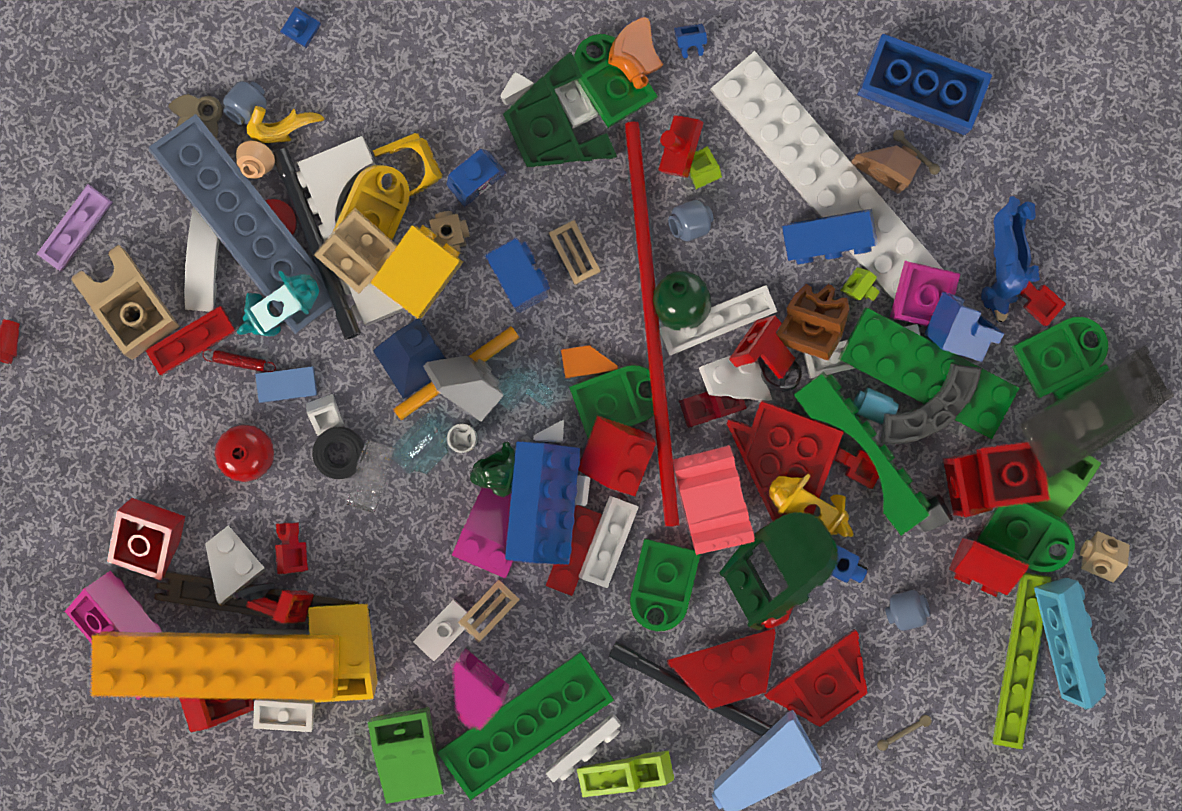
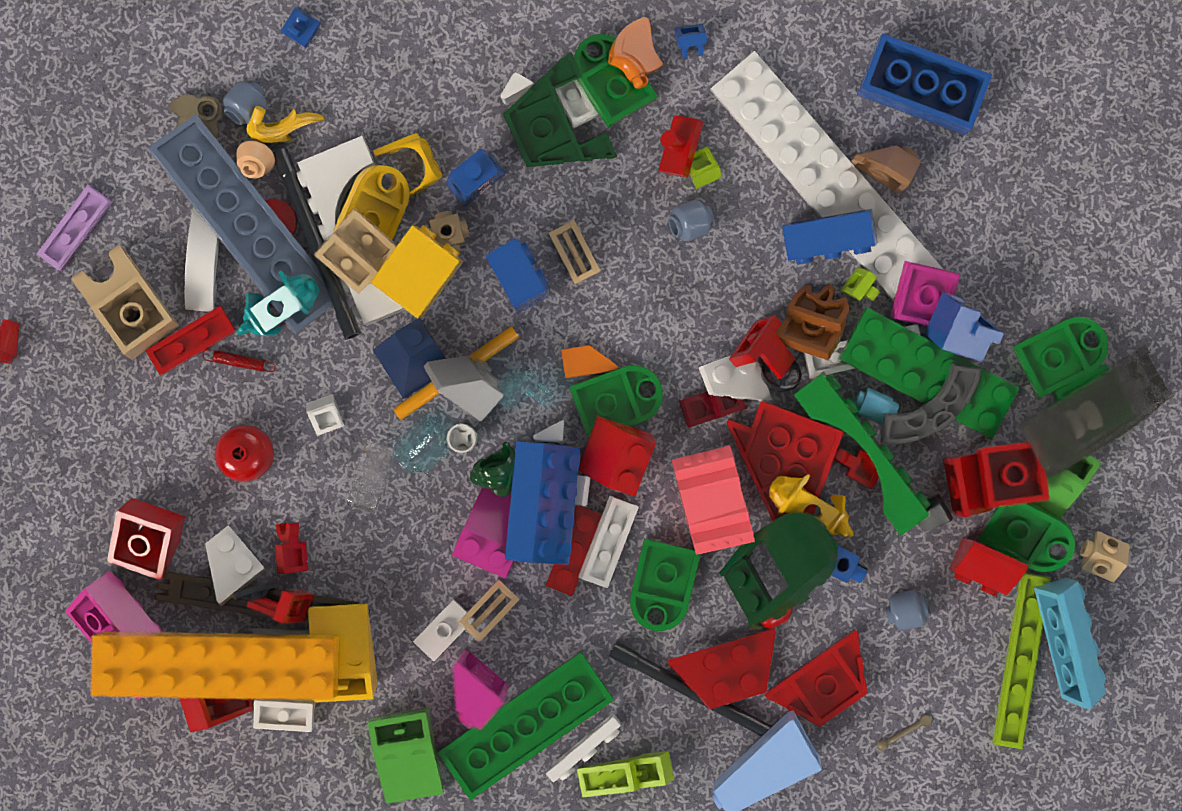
(286, 384): medium blue tile -> none
(320, 452): black tyre -> none
(652, 326): red piece -> none
(682, 300): dark green cylinder -> none
(721, 319): white plate -> none
(899, 136): dark tan hinge -> none
(1012, 258): blue animal -> none
(1042, 303): red plate -> none

